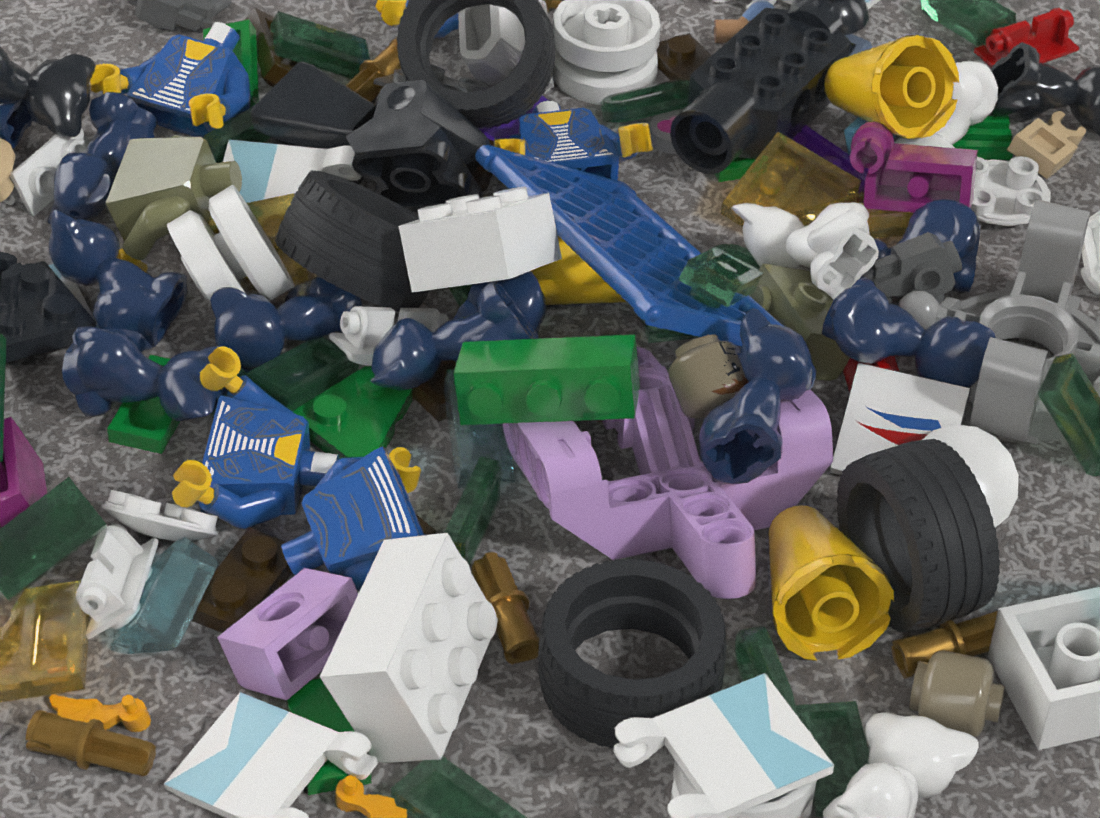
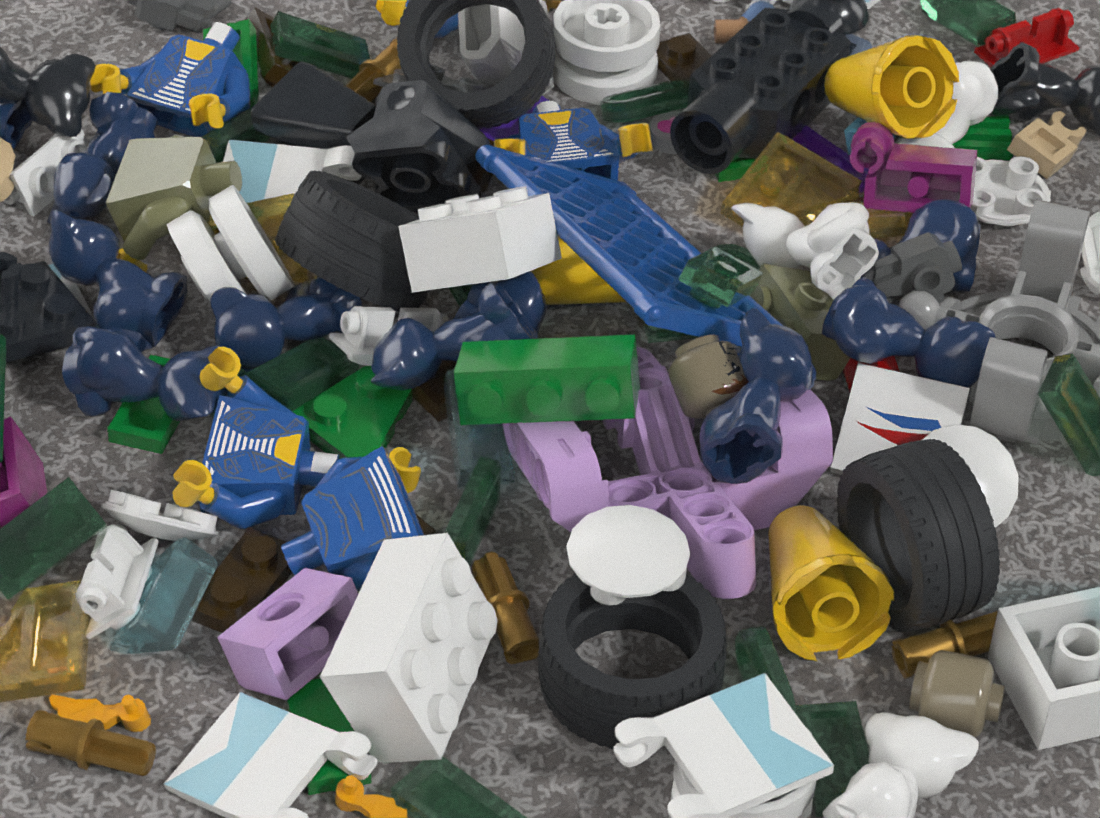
(628, 553): none -> white dish

